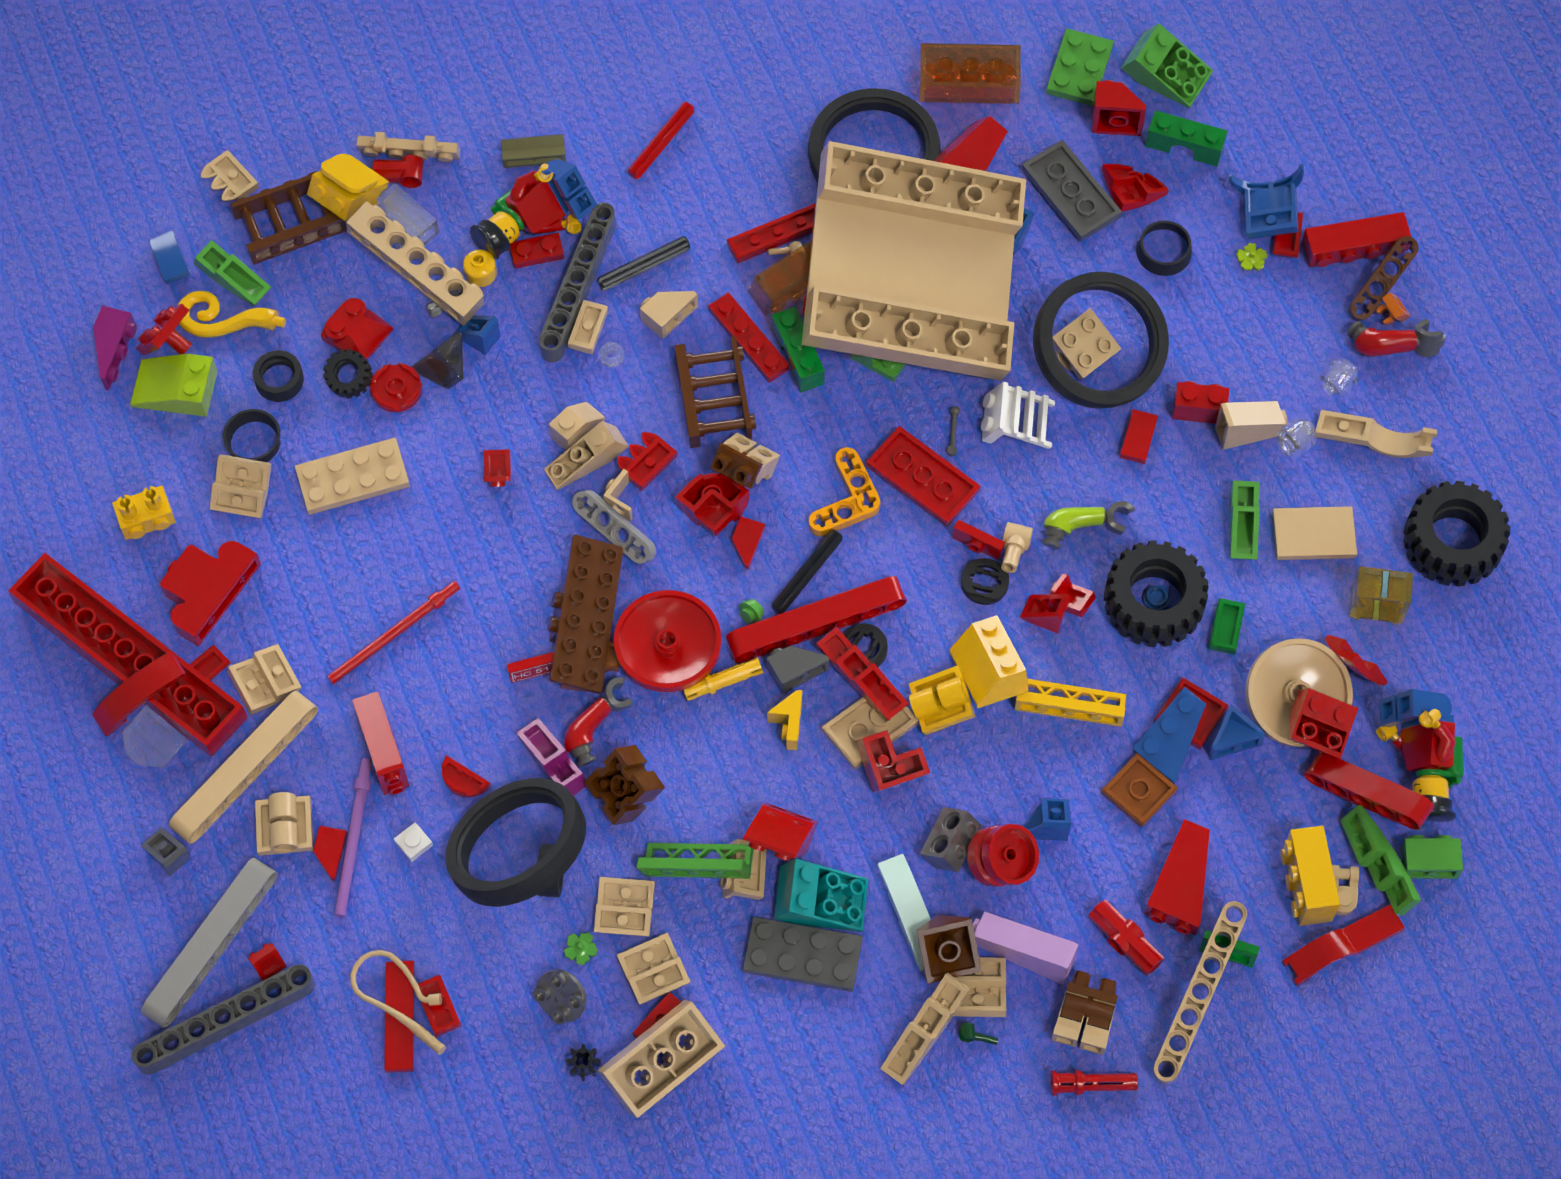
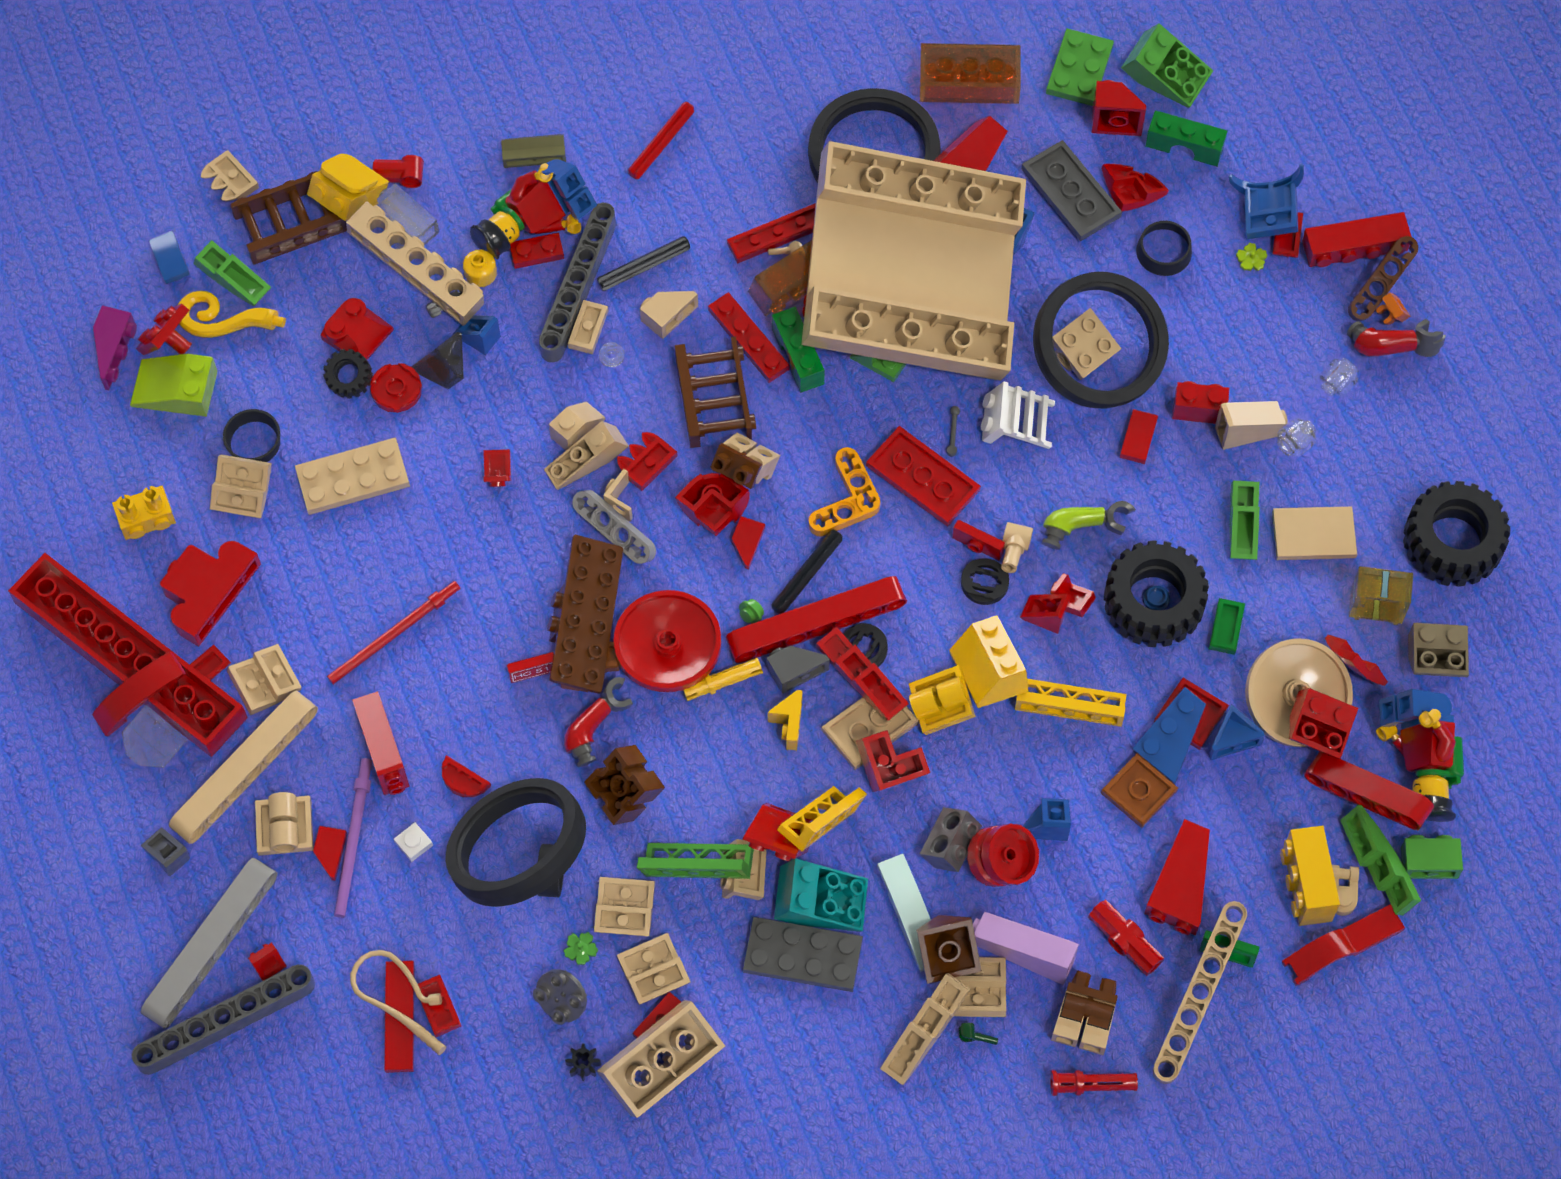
(284, 392): black tyre -> none
(398, 148): tan hinge -> none
(551, 756): magenta slope -> none
(821, 822): none -> yellow fence
(1369, 433): tan piece -> none
(1438, 649): none -> dark tan slope

